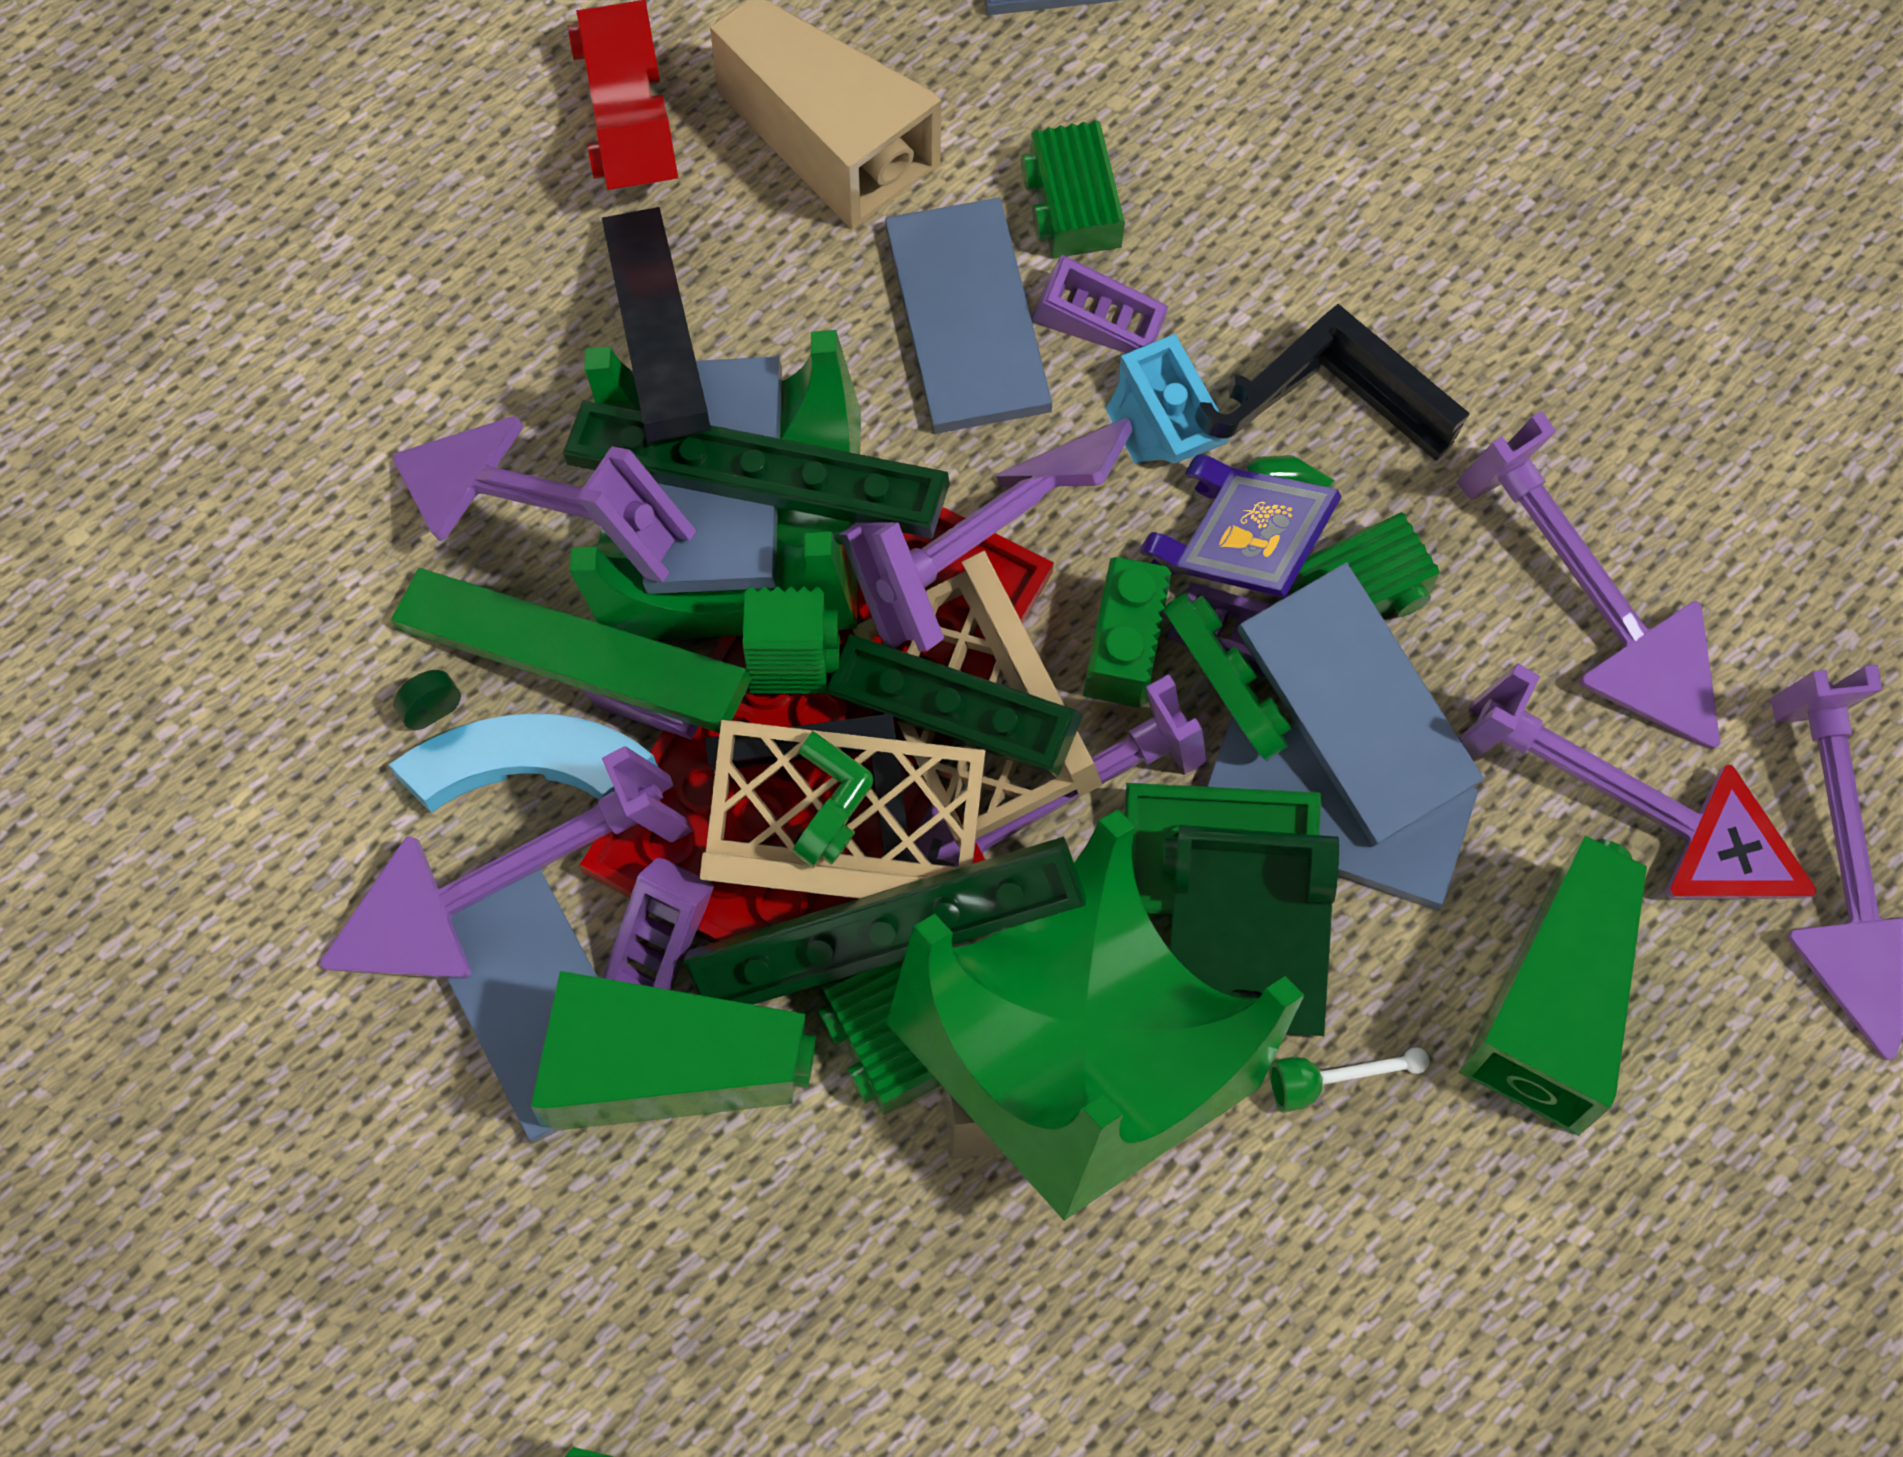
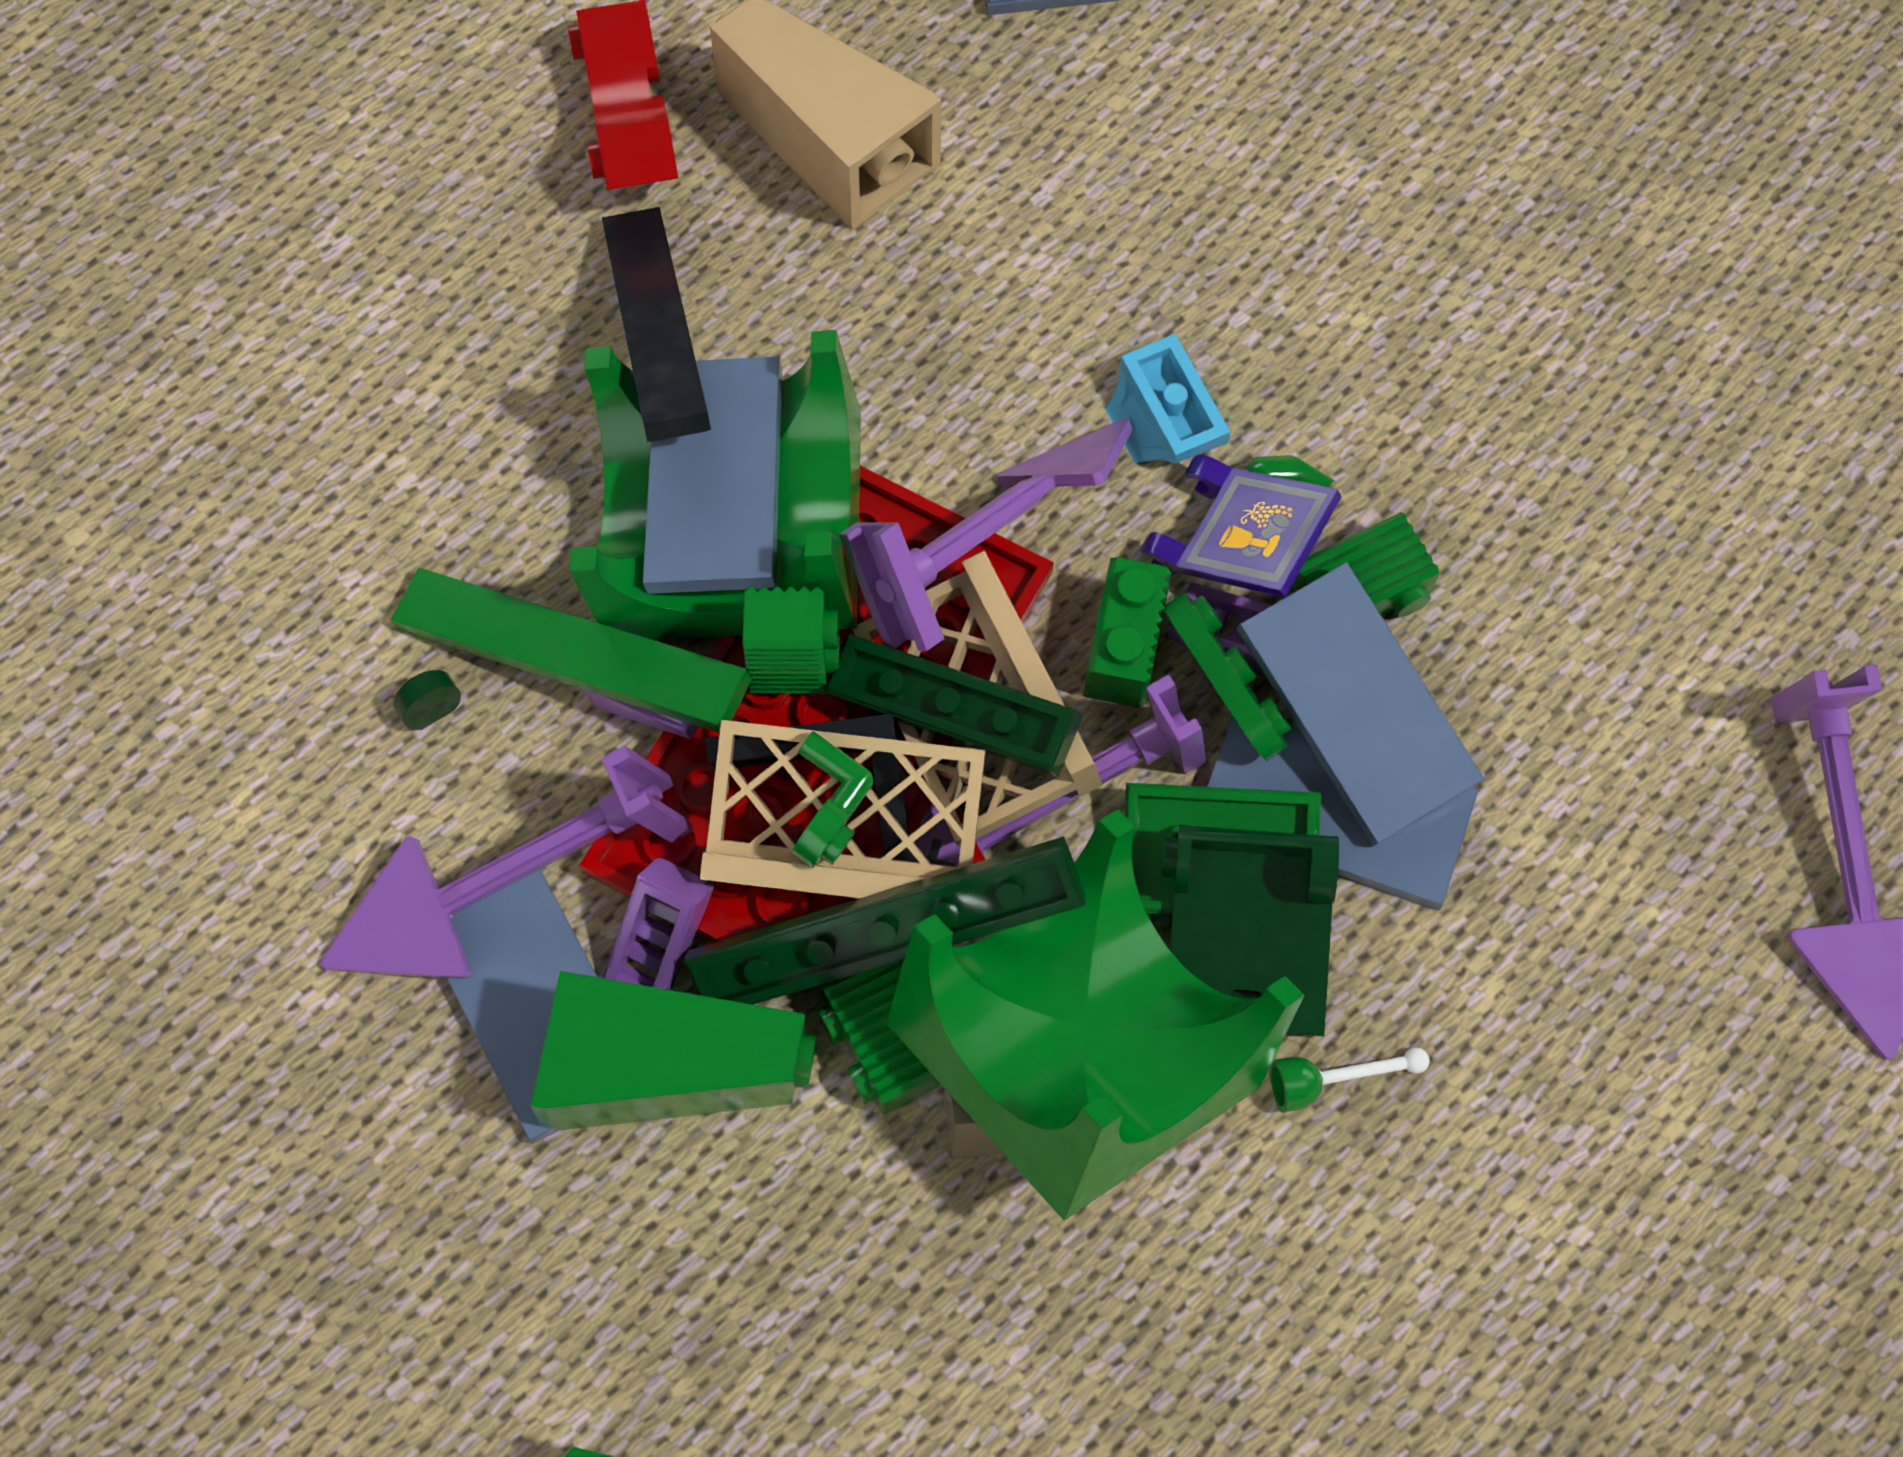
(493, 748): medium azure tile -> none
(618, 495): medium lavender piece -> none
(767, 470): dark green tile -> none
(968, 315): sand blue tile -> none
(1074, 189): green brick -> none
(1074, 320): medium lavender slope -> none
(1362, 364): black hinge -> none
(1565, 999): green slope -> none
(1658, 670): medium lavender piece -> none
(1728, 846): medium lavender piece -> none

